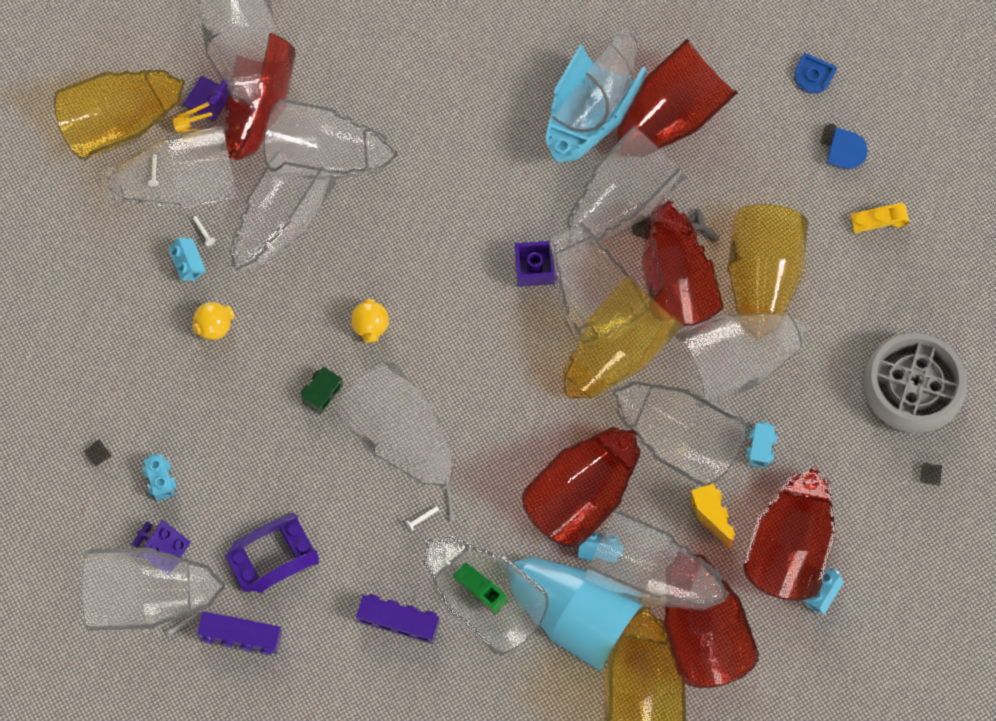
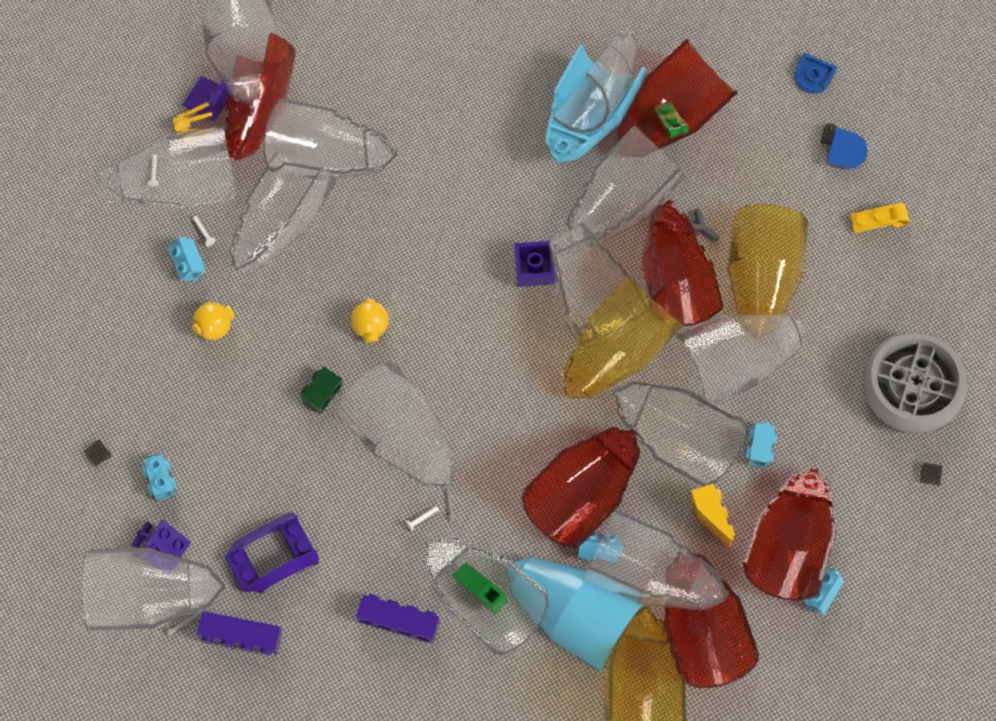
(114, 109): clear yellow windscreen -> none
(640, 229): clear smoke tile -> none
(670, 119): none -> green plate

